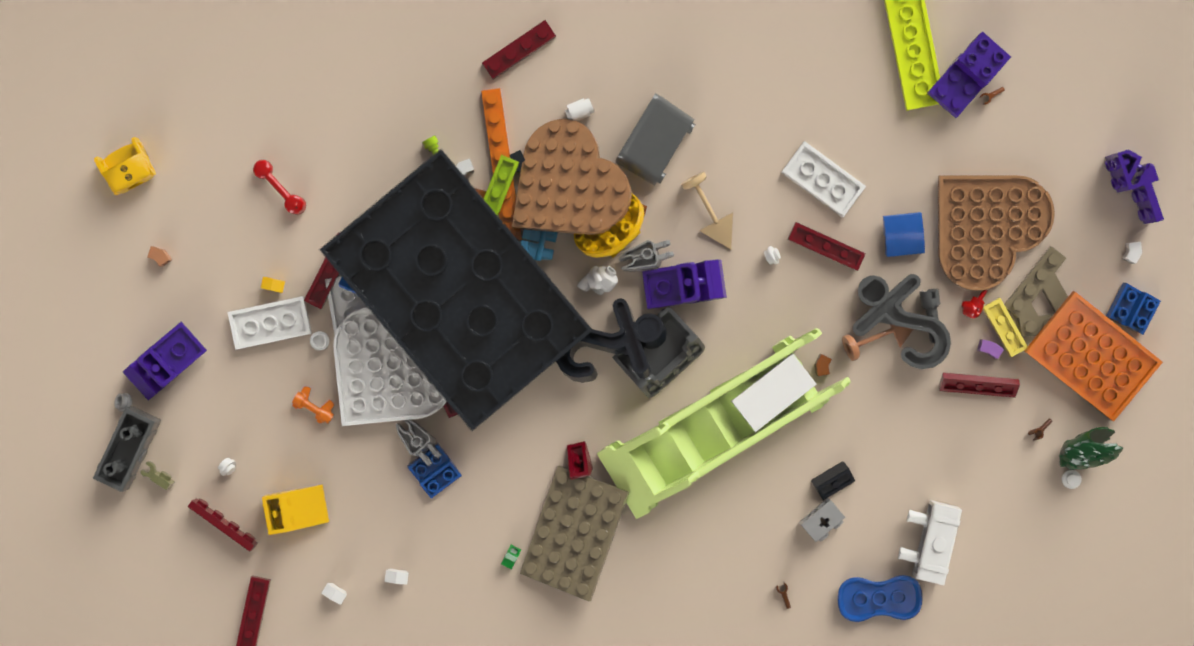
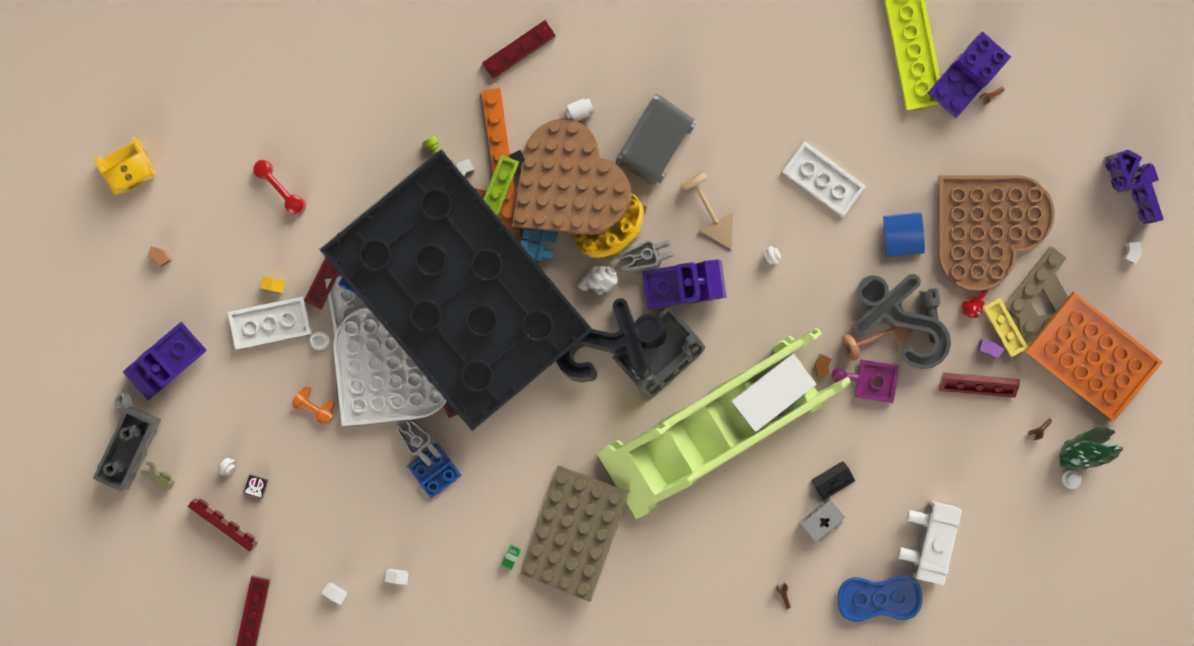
(256, 486): none -> tile
(295, 509): yellow slope -> none
(579, 460): dark red slope -> none
(826, 246): dark red plate -> none
(864, 385): none -> magenta plate
(1133, 308): blue slope -> none

